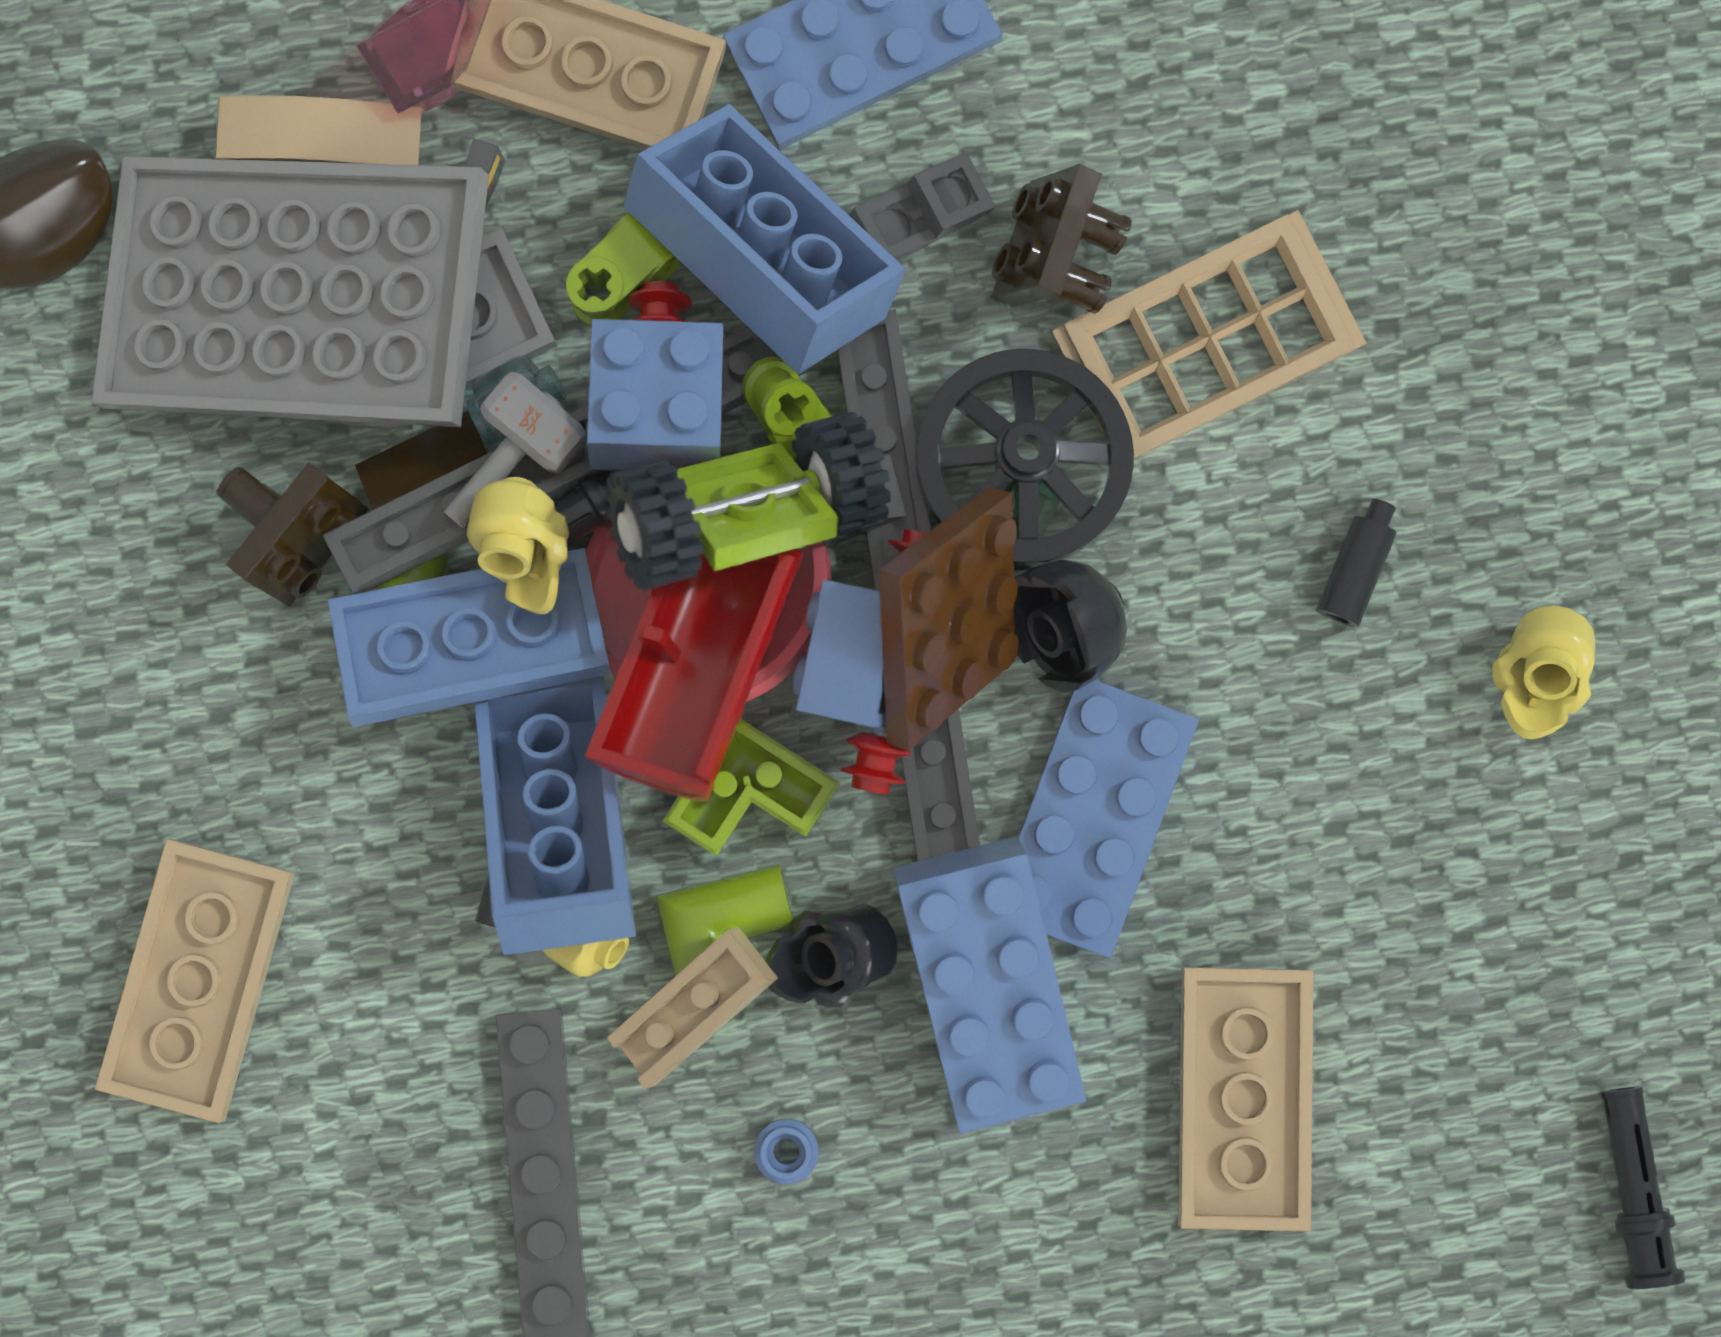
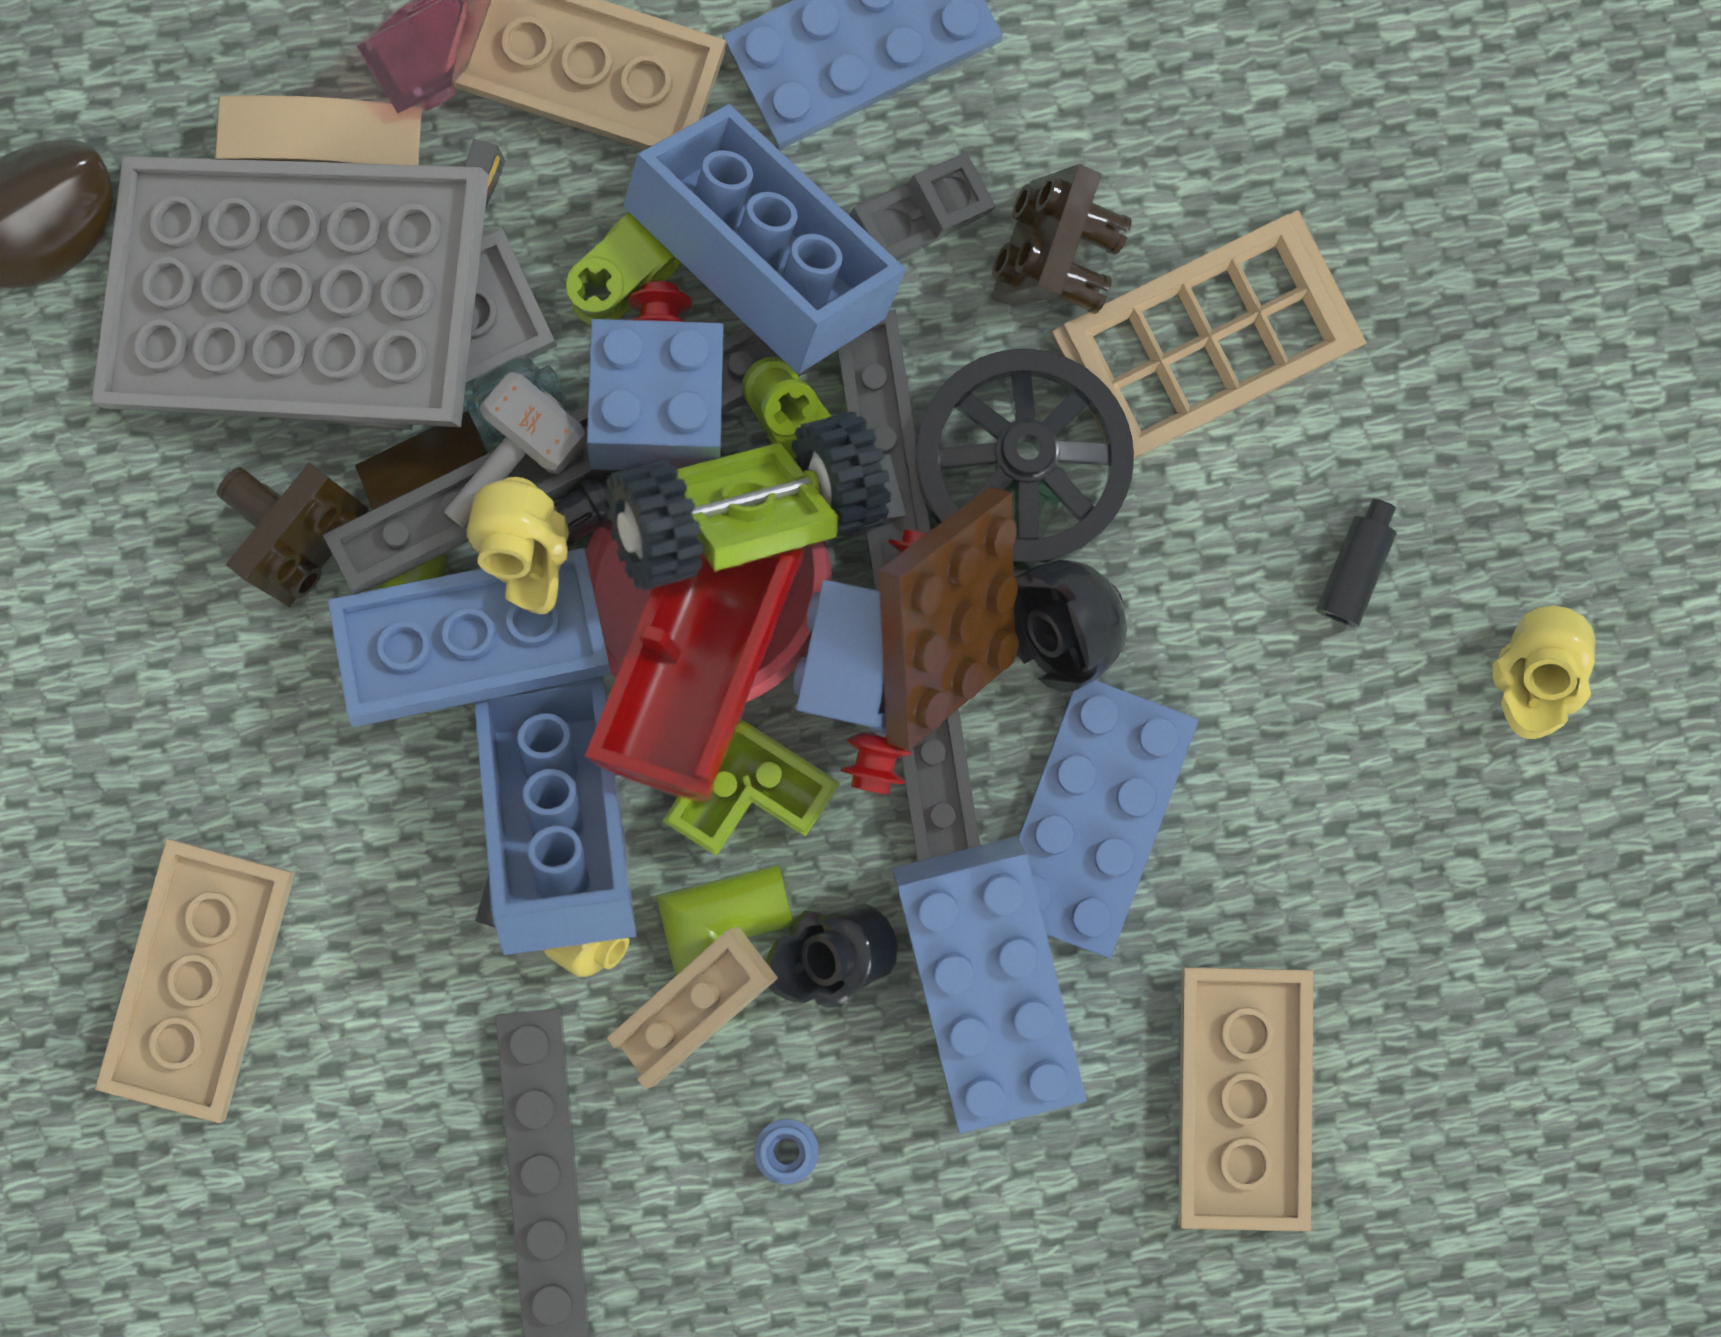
(1643, 1218): black pin -> none

